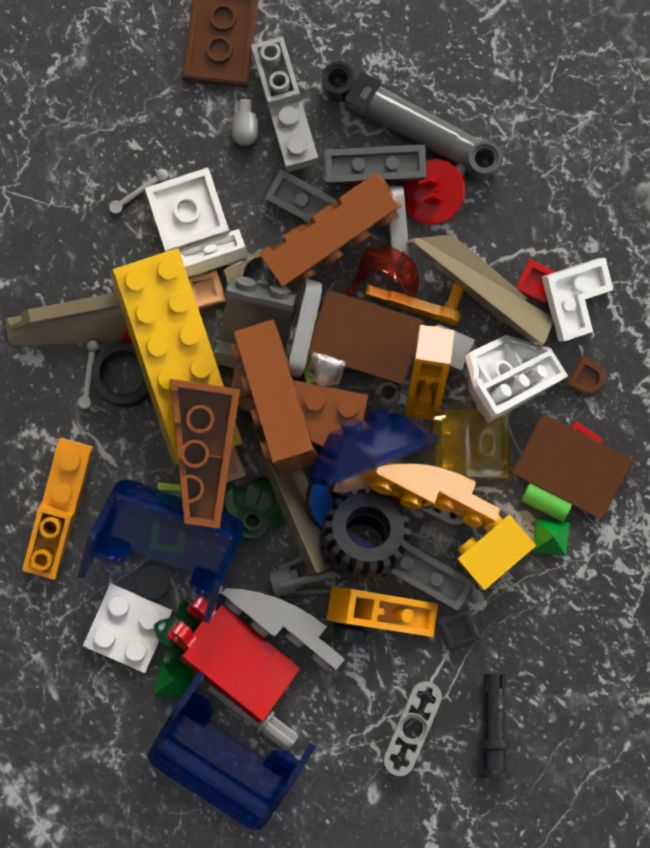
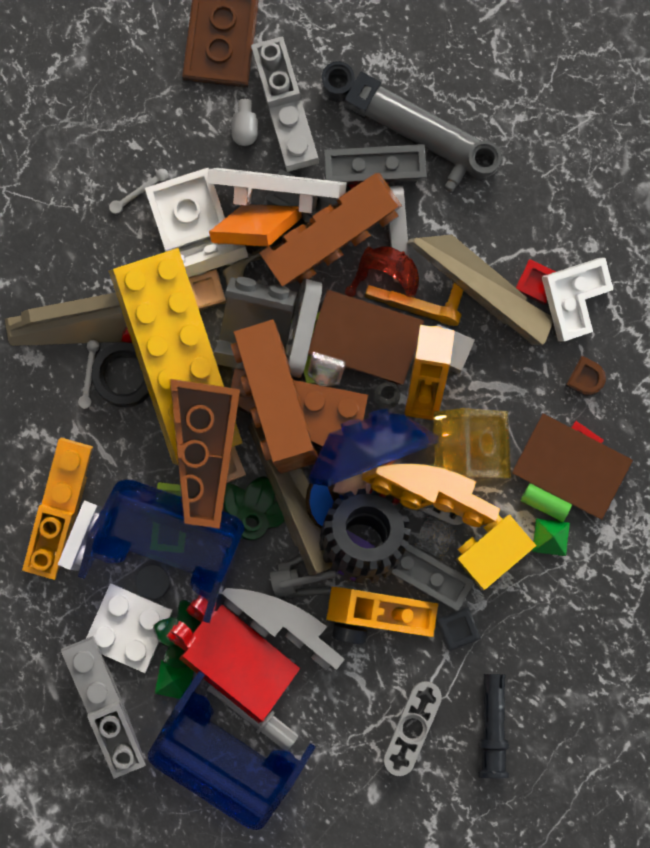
(75, 546): none -> white plate
(104, 707): none -> light grey slope
(246, 181): none -> white hinge
(255, 225): none -> orange tile
(437, 196): red piece -> none
(510, 374): white wedge -> none

